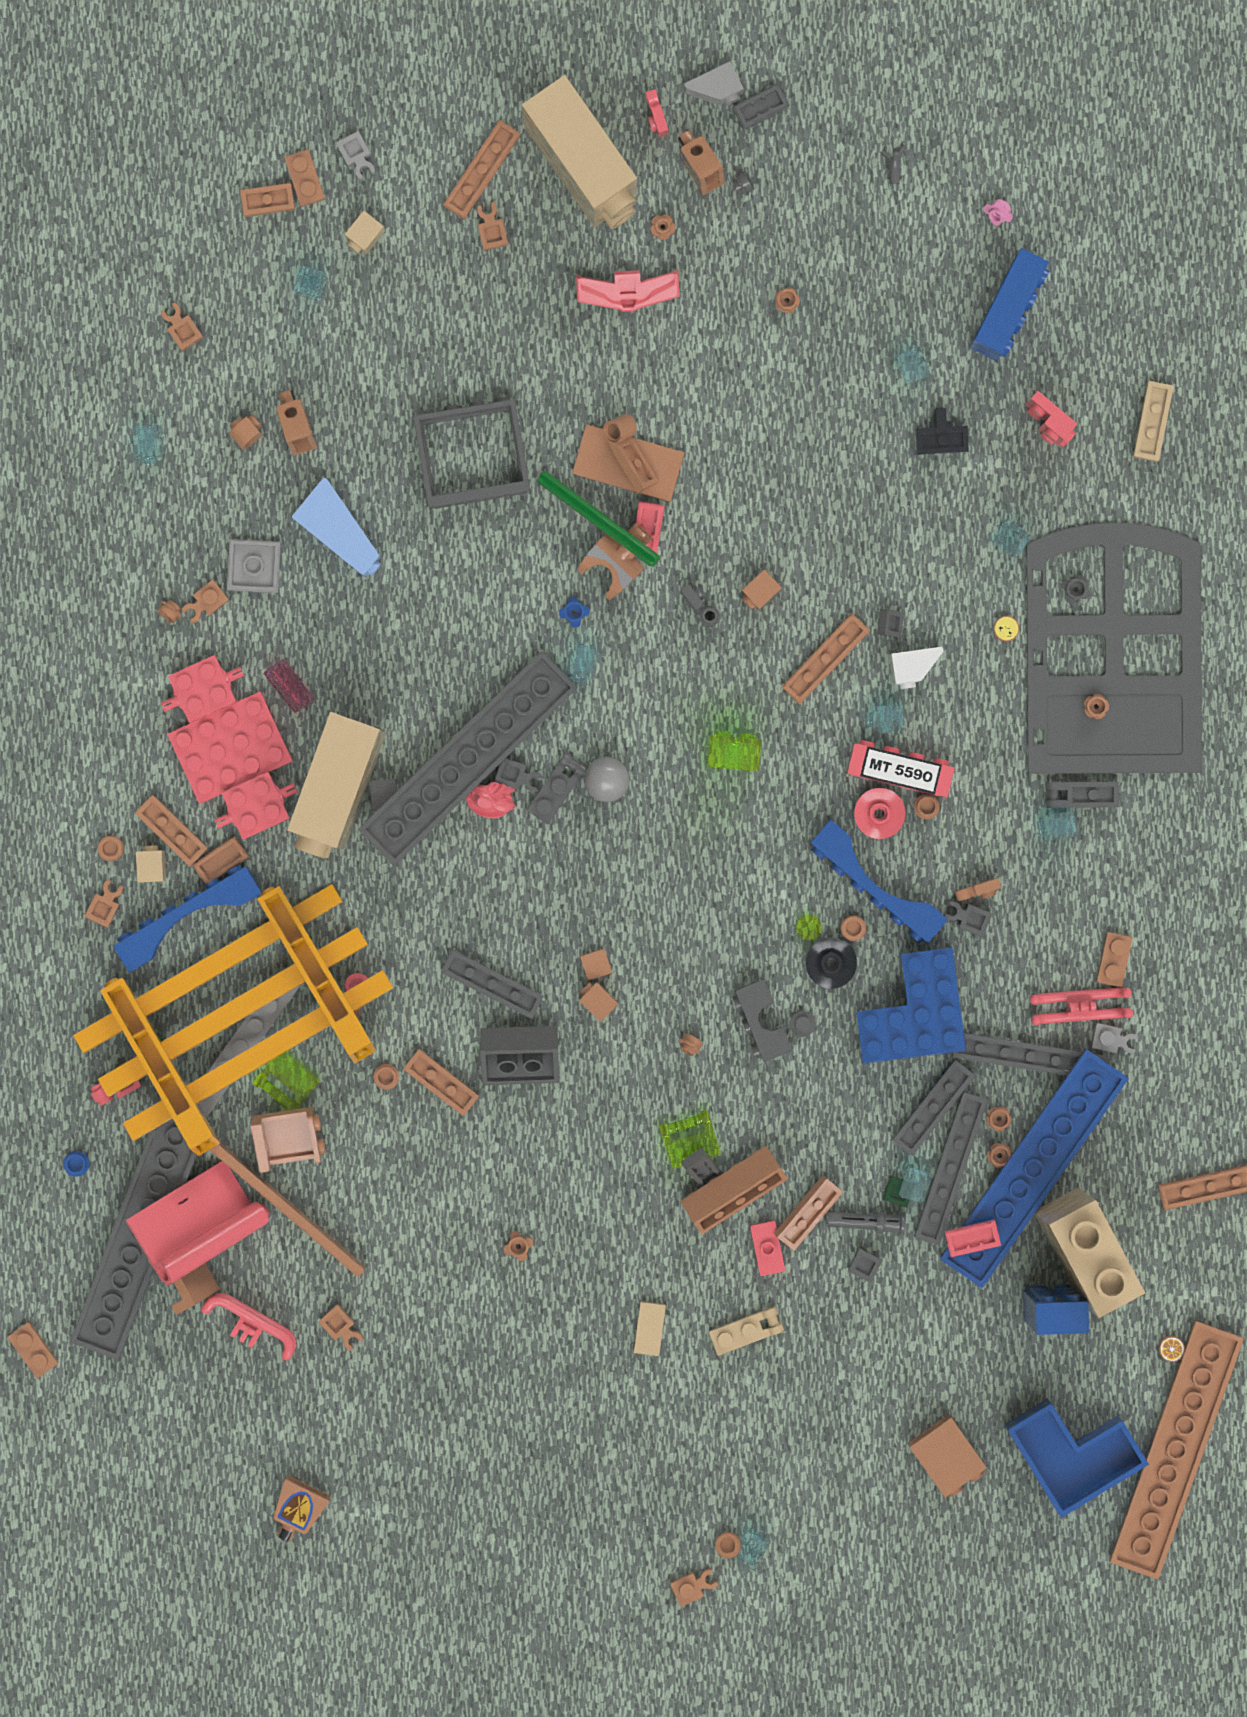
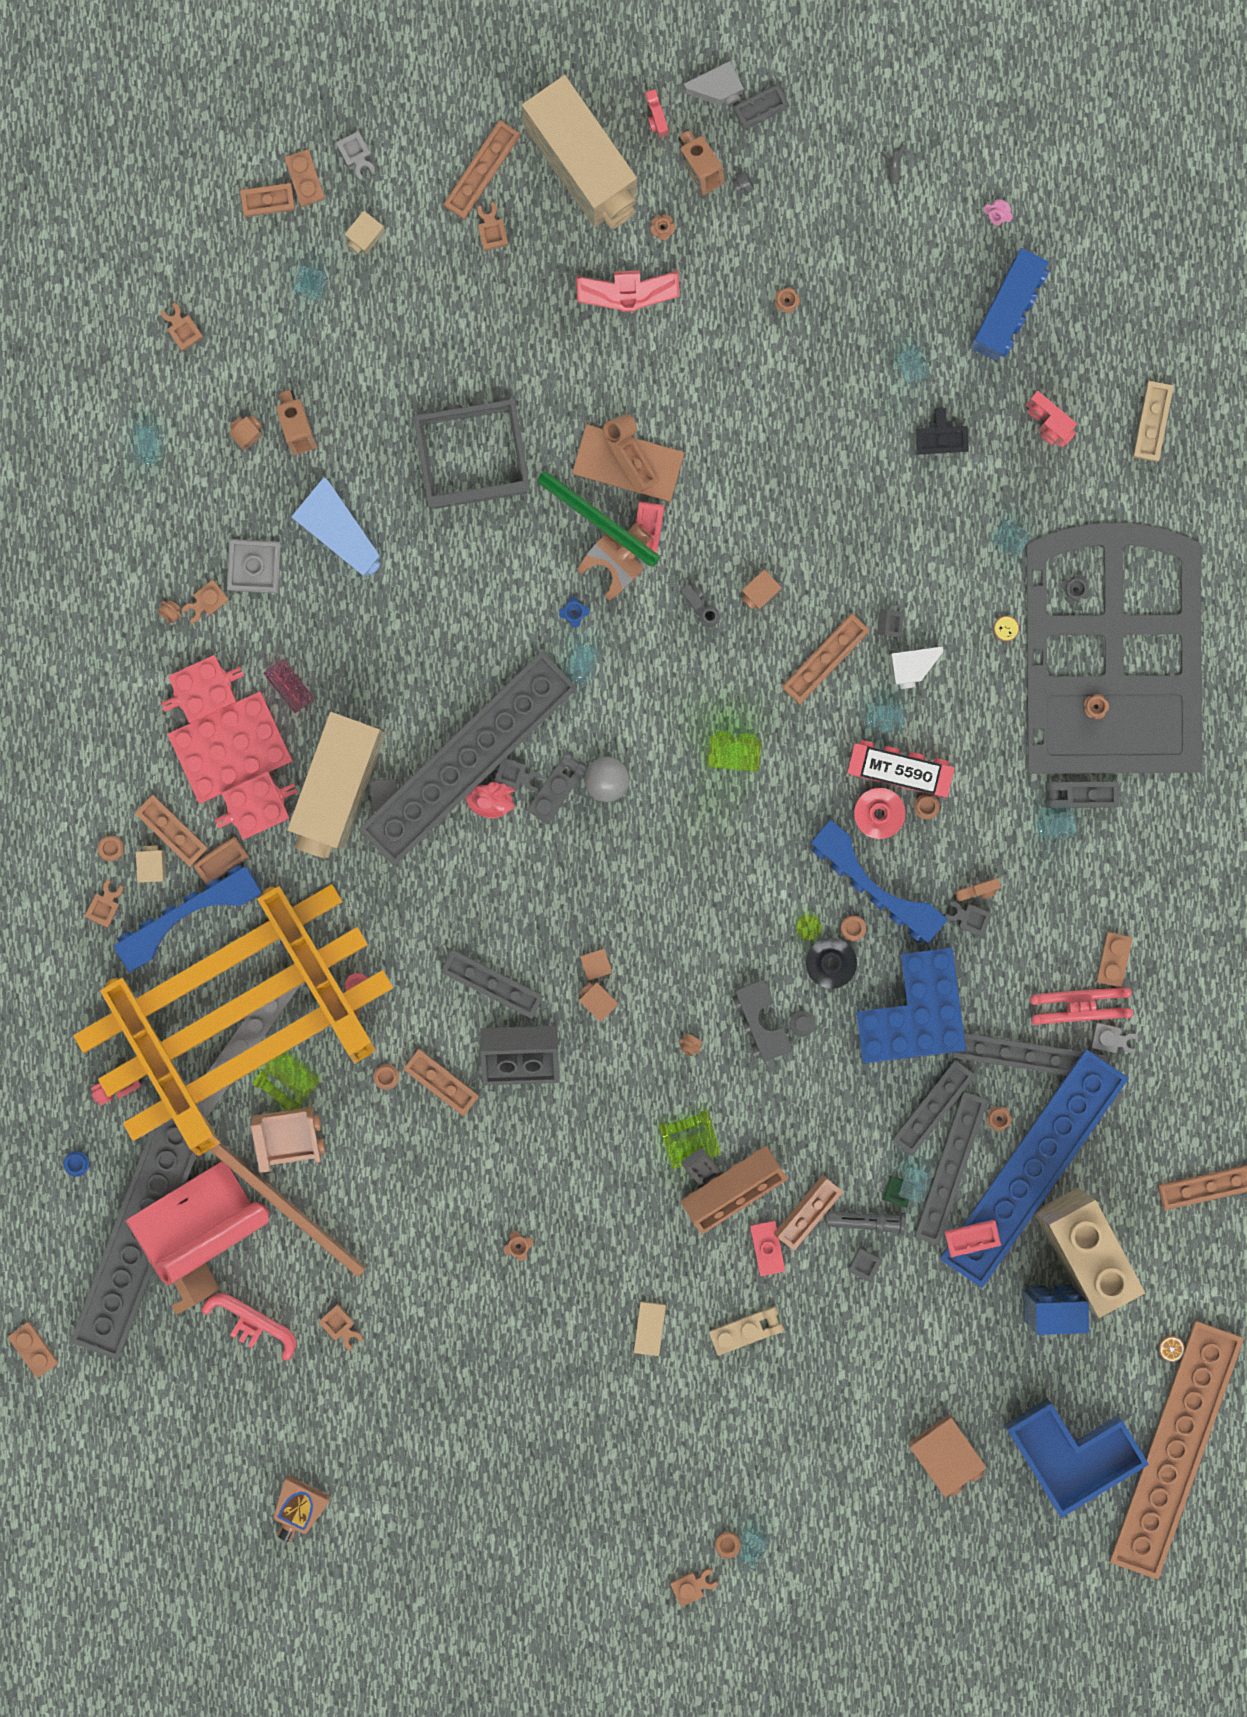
(992, 1155): nougat plate -> none

